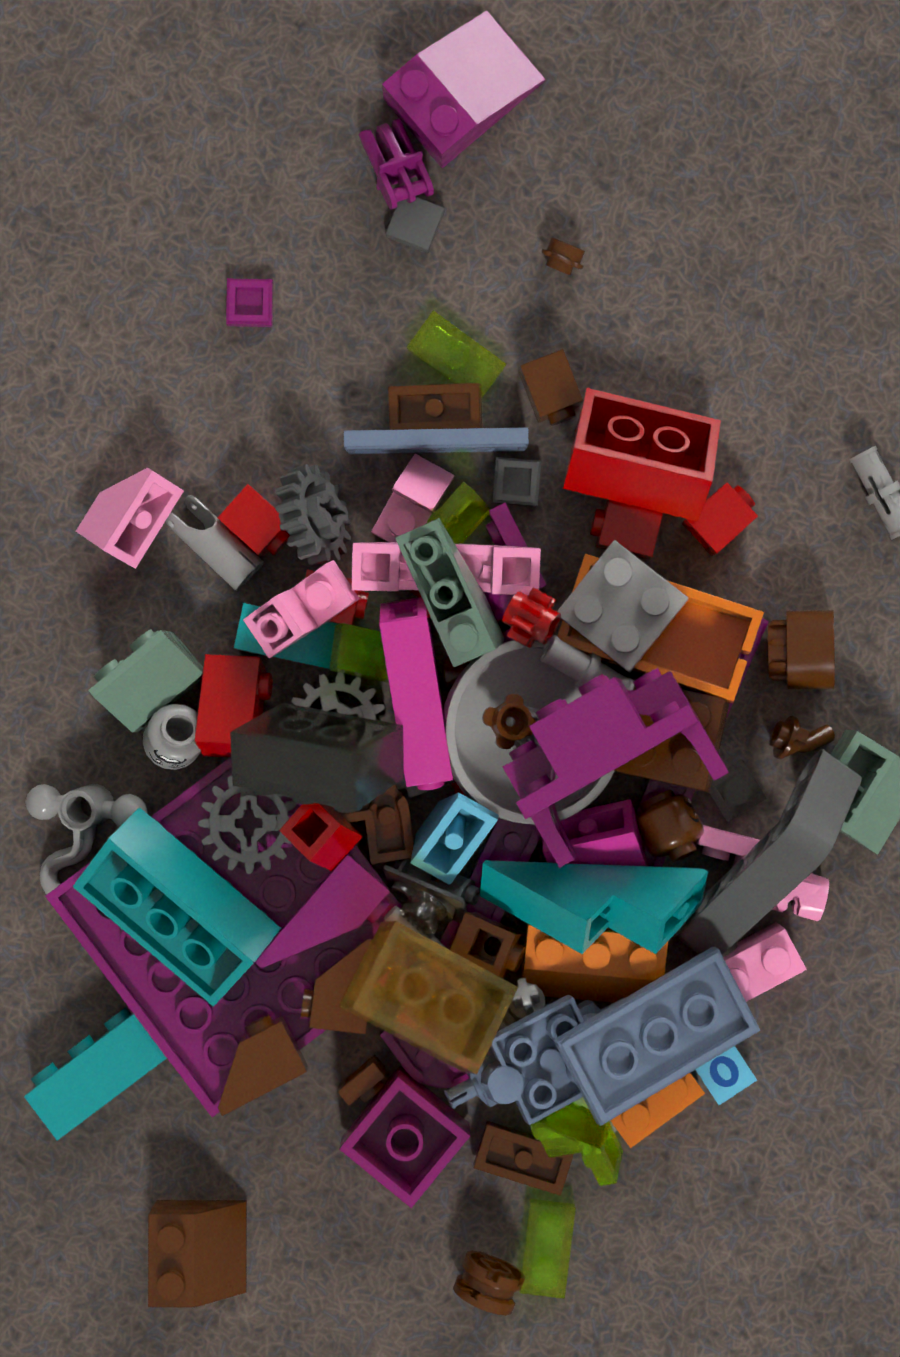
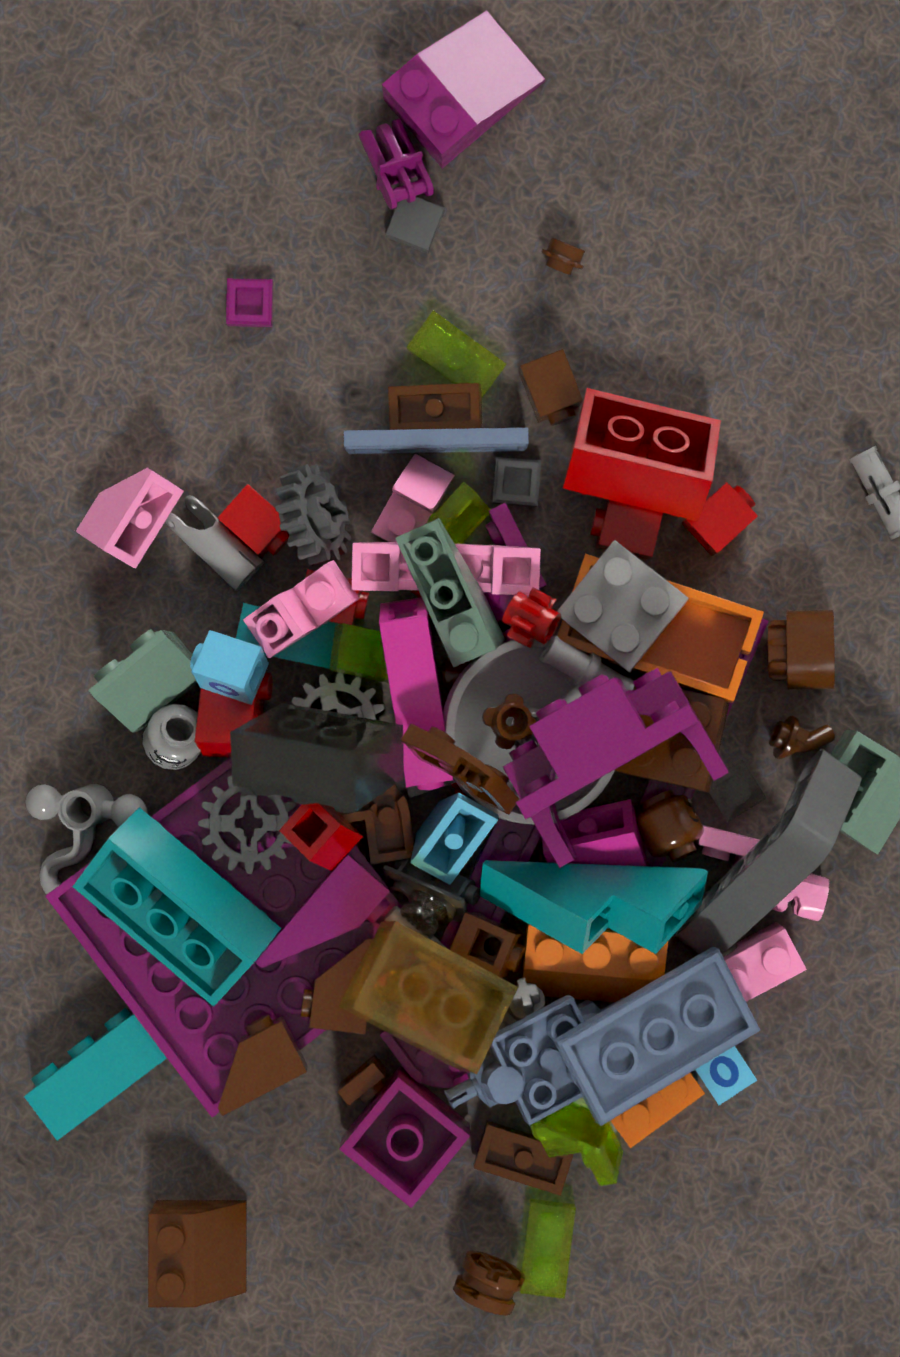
(229, 666): none -> medium azure brick
(477, 778): none -> reddish brown plate

